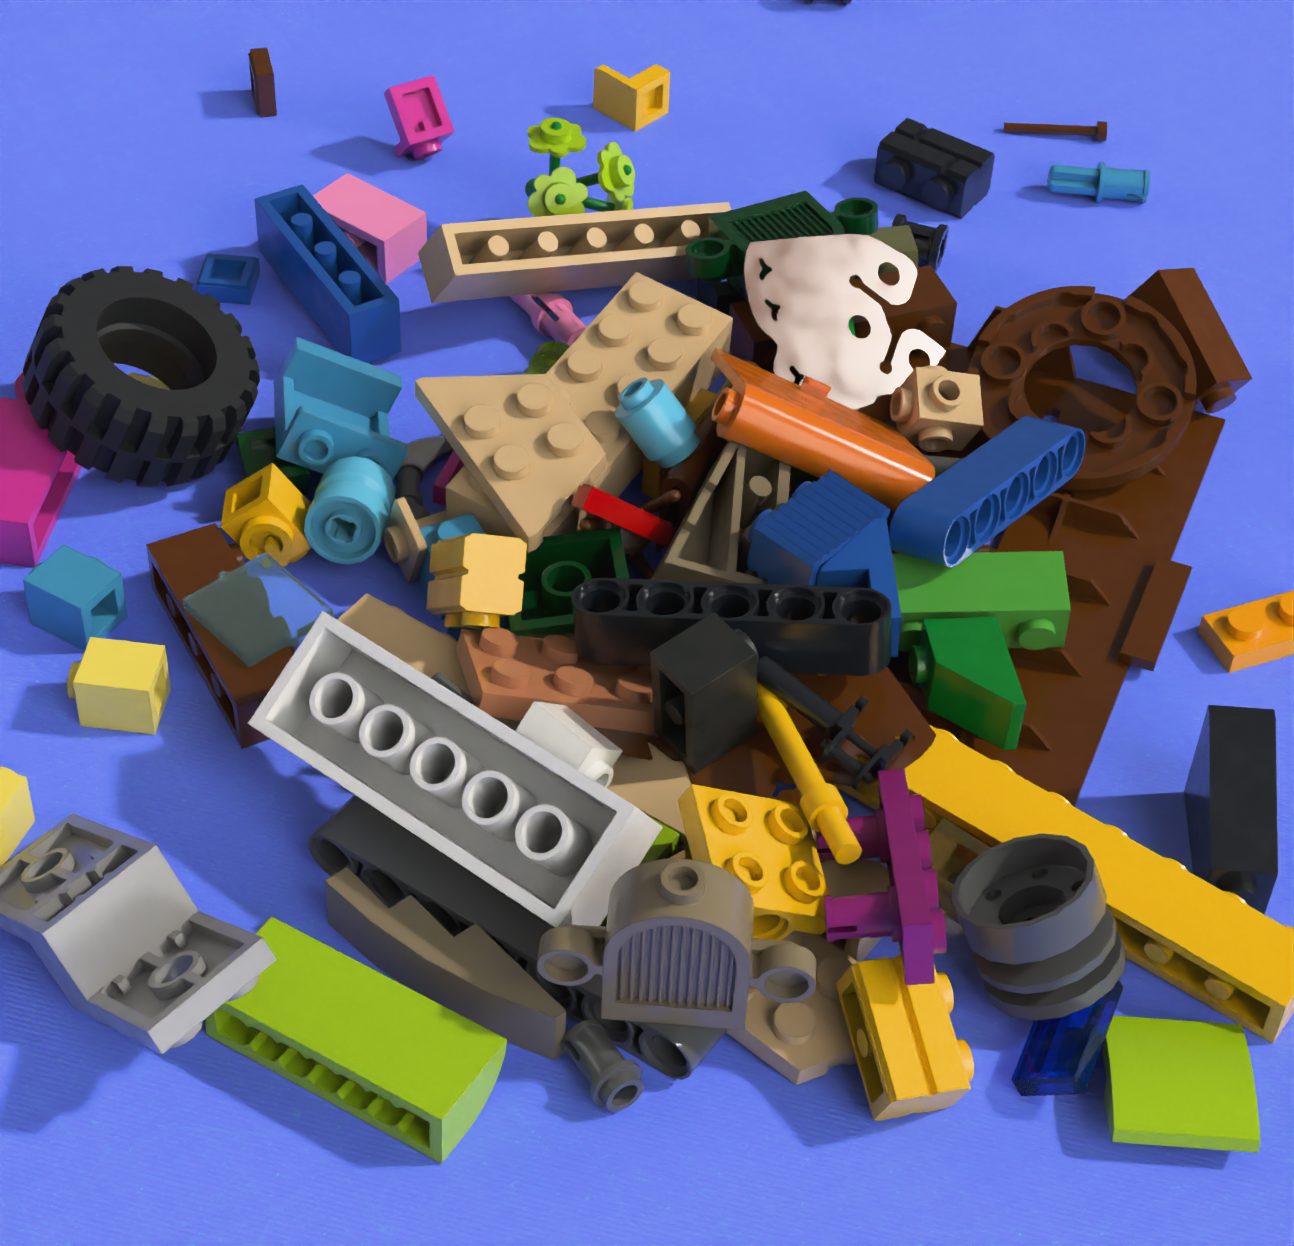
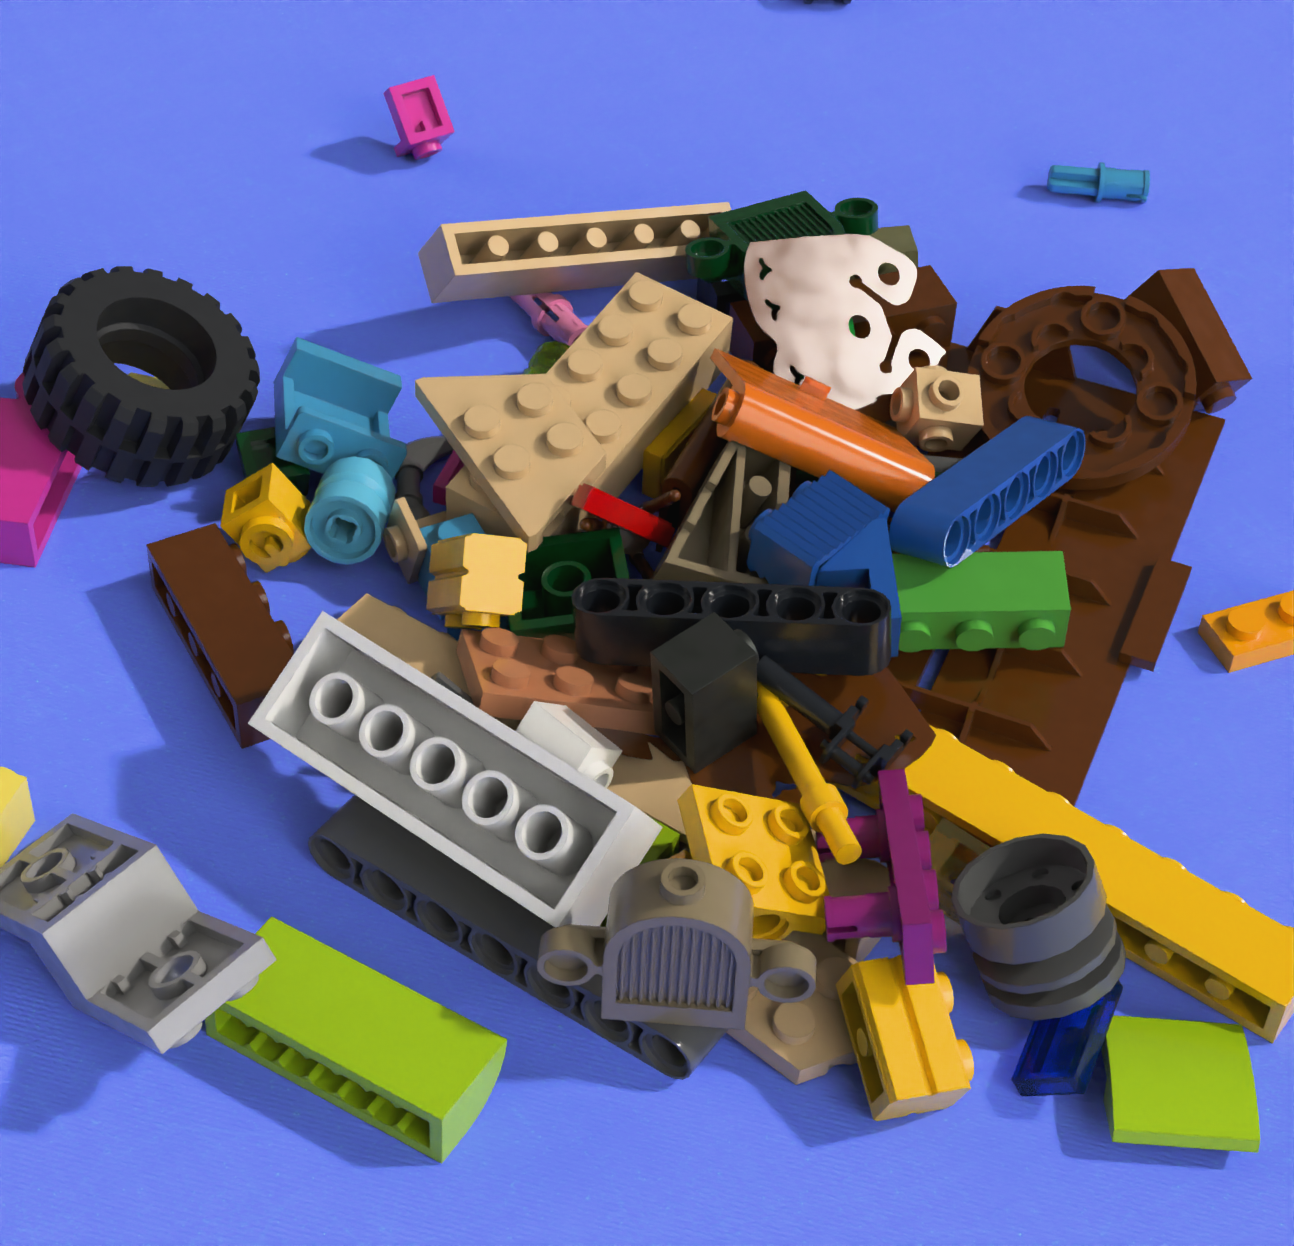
(75, 597): dark azure brick -> none
(120, 685): light yellow brick -> none
(229, 278): blue tile -> none
(256, 609): clear light blue piece -> none
(262, 82): tile -> none
(328, 274): blue brick -> none
(376, 223): bright pink brick -> none
(458, 972): dark tan slope -> none
(561, 190): lime plant -> none
(612, 1079): dark grey pin -> none
(634, 99): yellow panel -> none
(657, 422): medium azure brick -> none
(929, 240): black bush -> none
(934, 168): black brick -> none
(970, 677): green slope -> none
(1098, 131): reddish brown piece -> none
(1234, 803): black slope -> none

